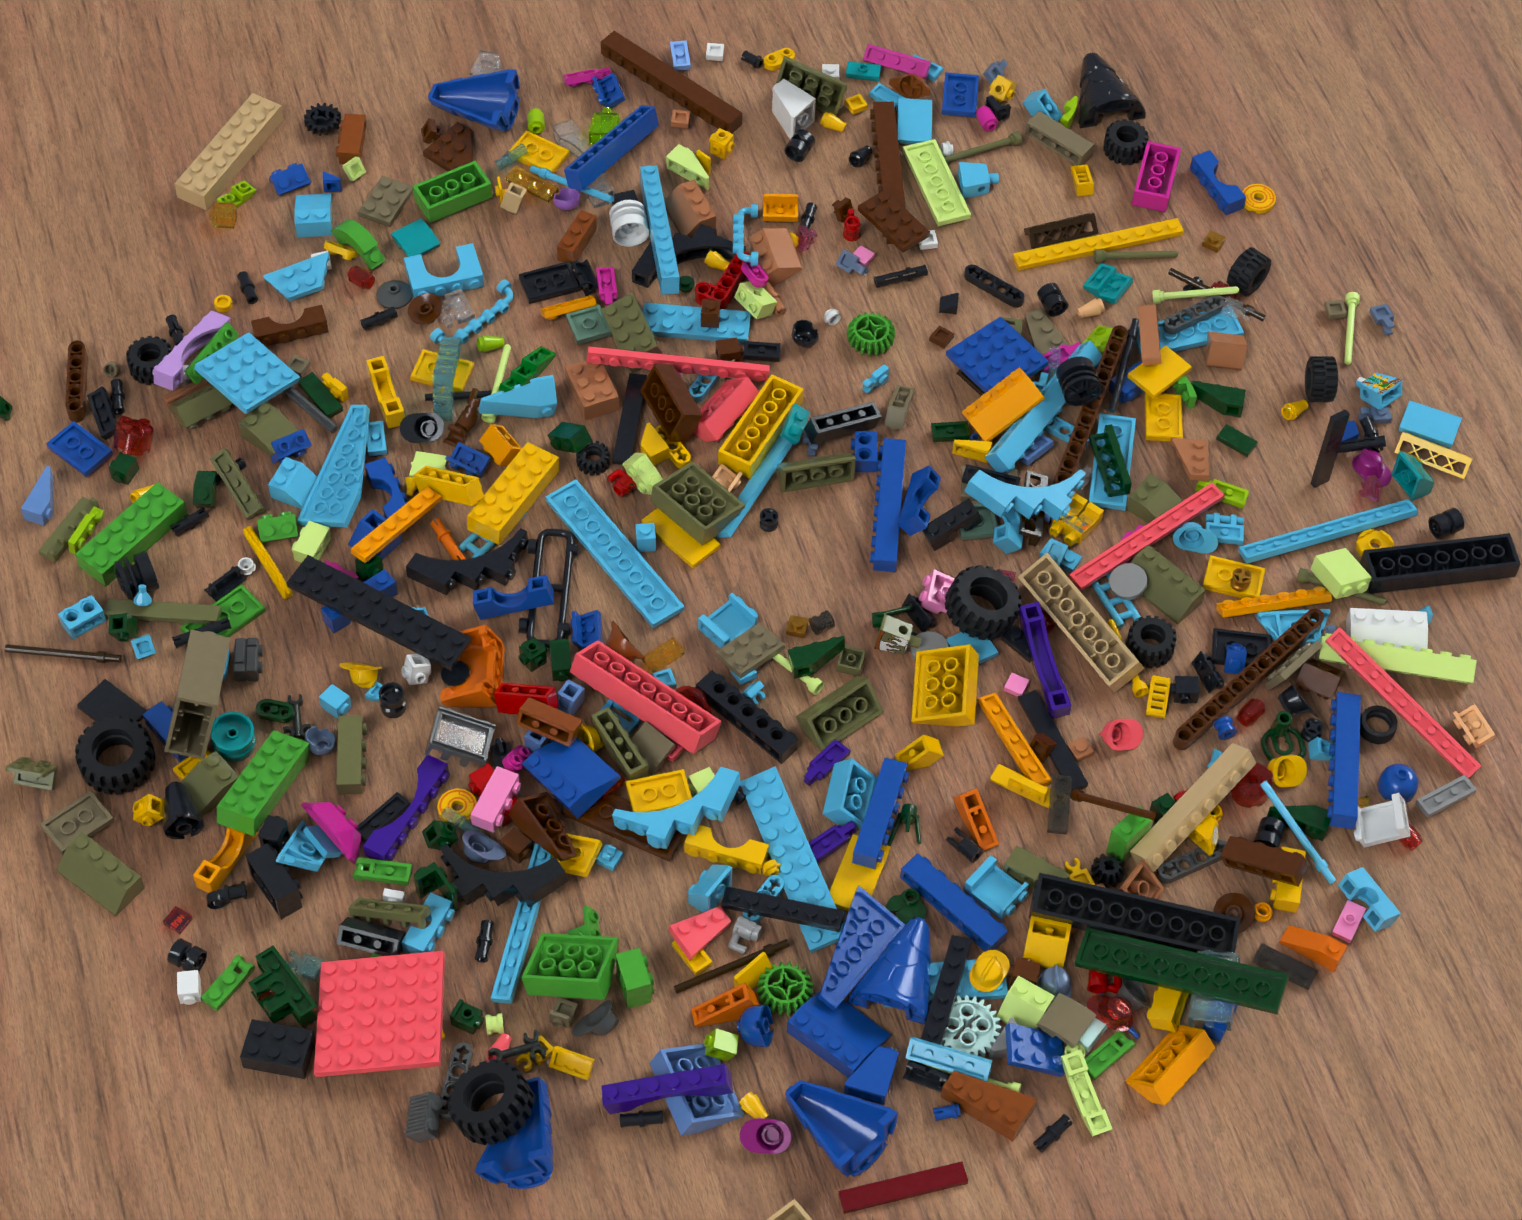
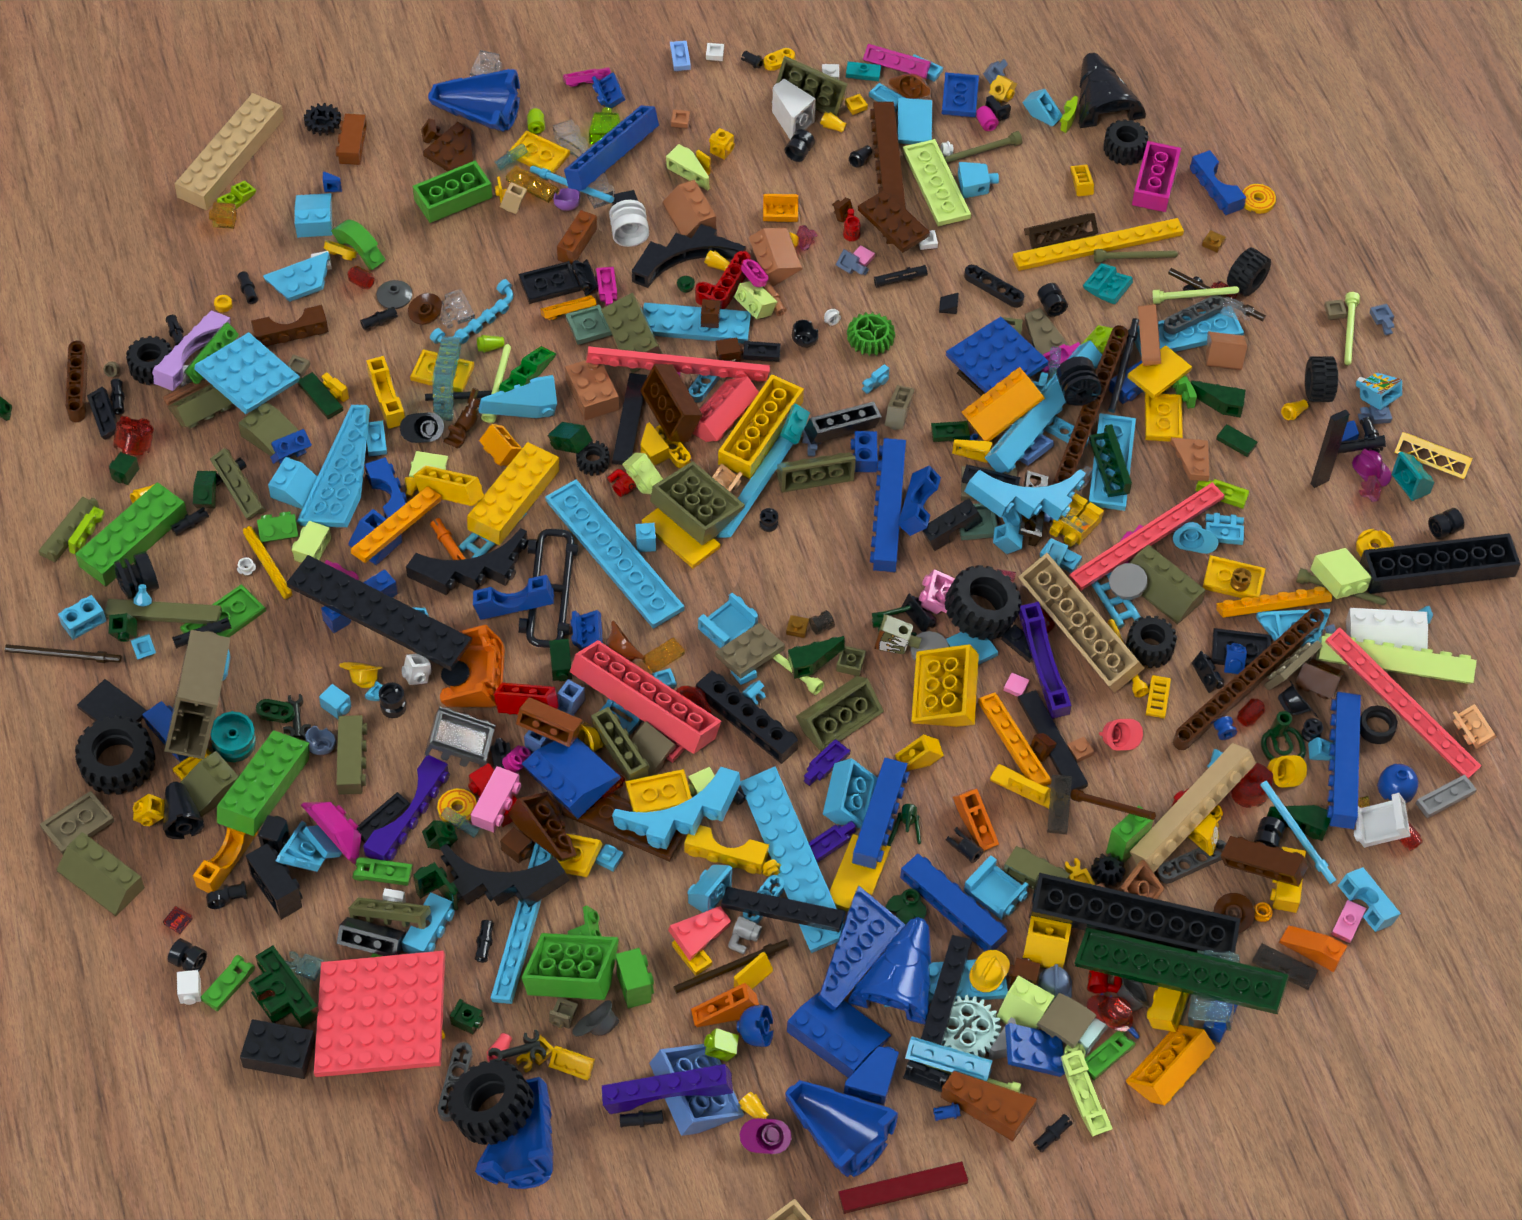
(33, 773): olive bracket -> none
(39, 504): medium blue slope -> none
(79, 448): blue plate -> none
(225, 583): black hinge -> none
(246, 659): dark grey brick -> none
(289, 179): blue bracket -> none
(309, 408): dark grey axle -> none
(354, 168): yellowish green tile -> none
(368, 569): dark green brick -> none
(386, 201): dark tan plate -> none
(415, 238): teal slope -> none
(423, 1117): dark grey brick -> none
(467, 277): medium azure arch -> none
(468, 459): blue bracket -> none
(481, 848): sand blue piece -> none
(494, 1024): yellowish green wheel -> none
(533, 654): dark green brick -> none
(659, 230): medium azure brick -> none
(671, 82): reddish brown brick -> none
(738, 234): medium azure bar -> none
(799, 984): bright green gear -> none
(807, 217): black pin -> none
(941, 337): reddish brown tile -> none
(1059, 139): dark tan brick -> none
(1092, 308): light nougat cone -> none
(1152, 500): olive slope -> none
(1161, 806): dark green brick -> none
(1185, 689): black brick -> none
(1327, 531): medium azure plate -> none
(1430, 424): medium azure tile -> none

